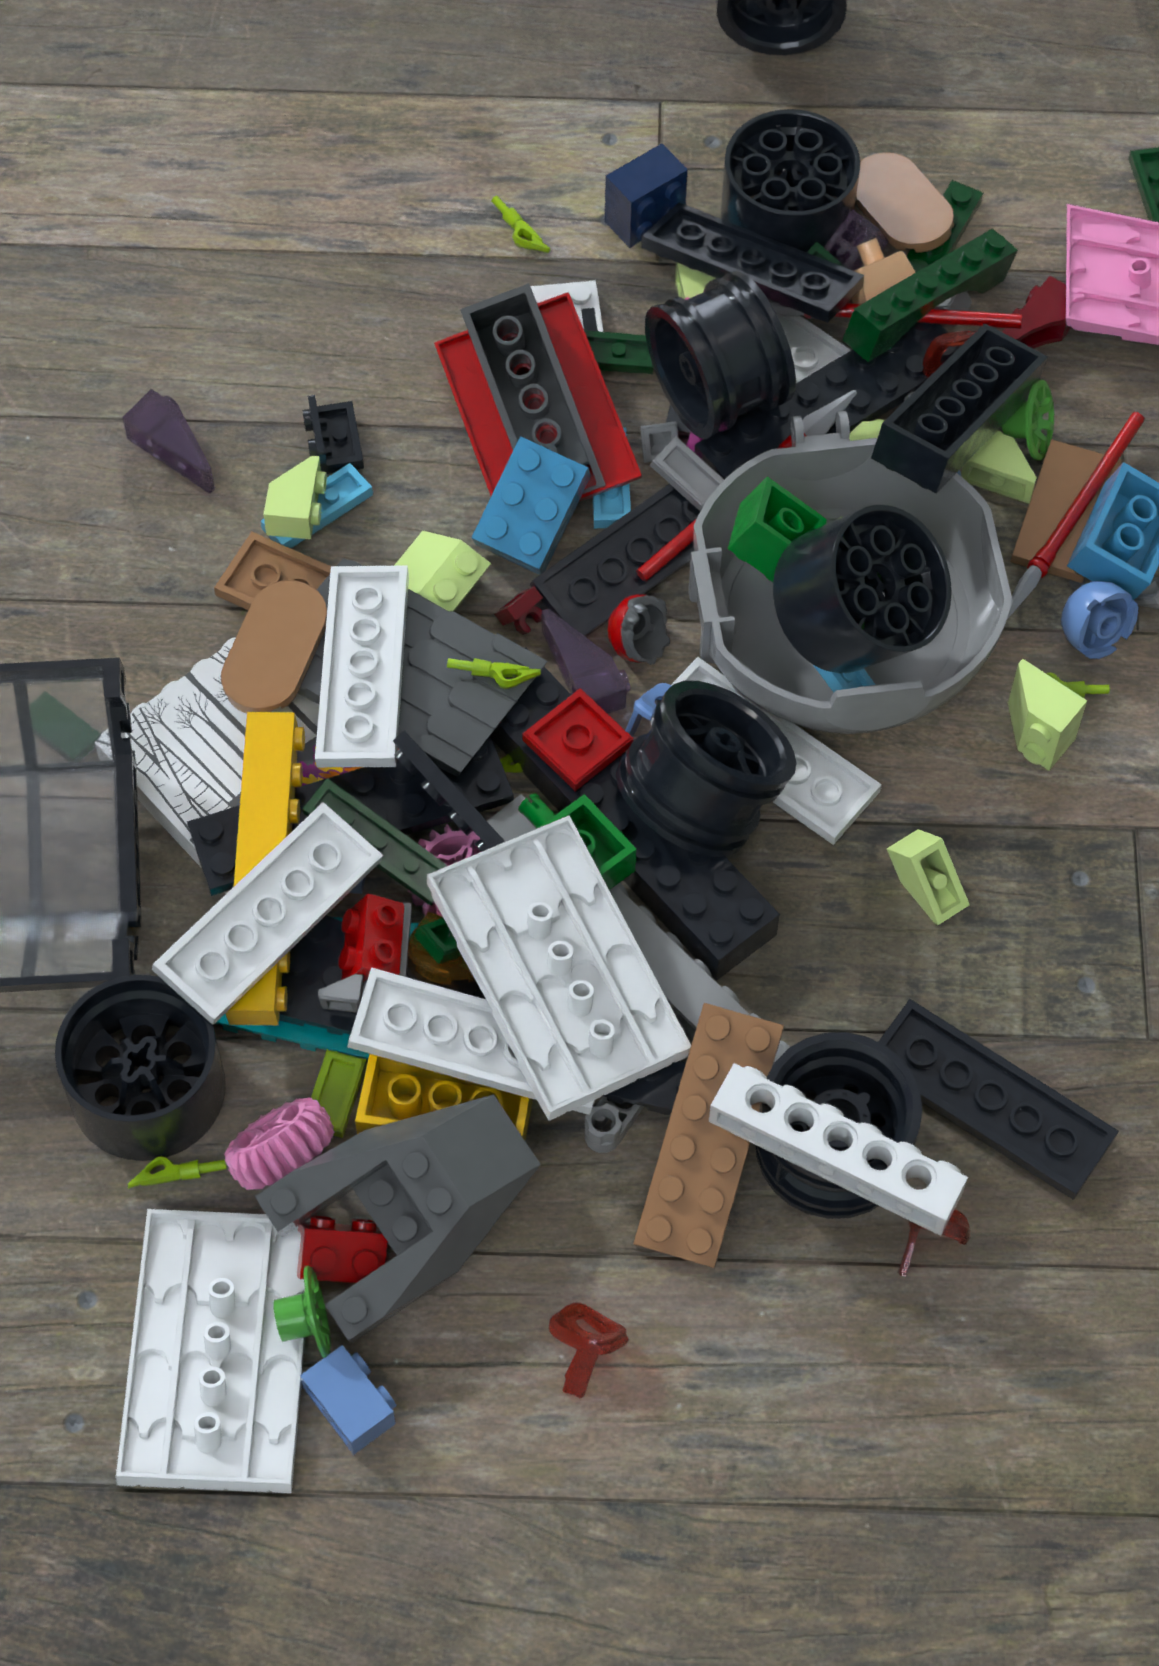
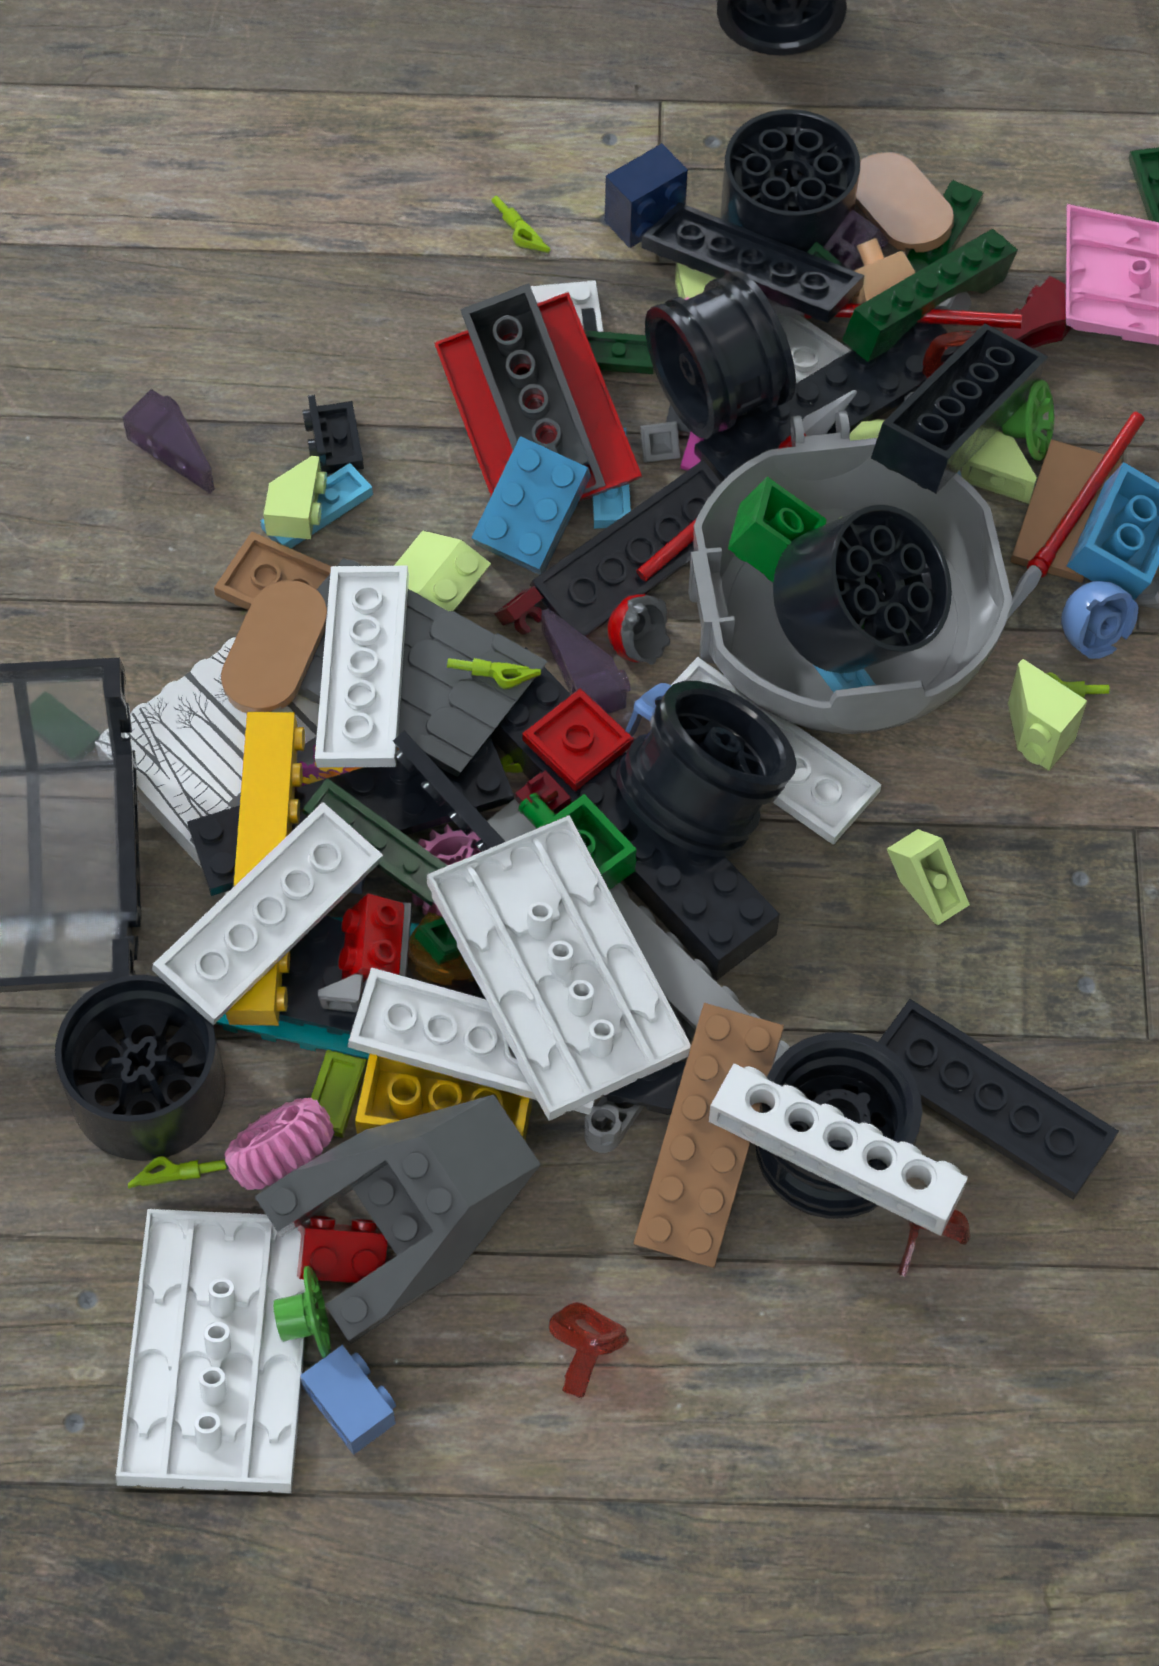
(549, 791): none -> dark red tile
(686, 472): light grey tile -> none

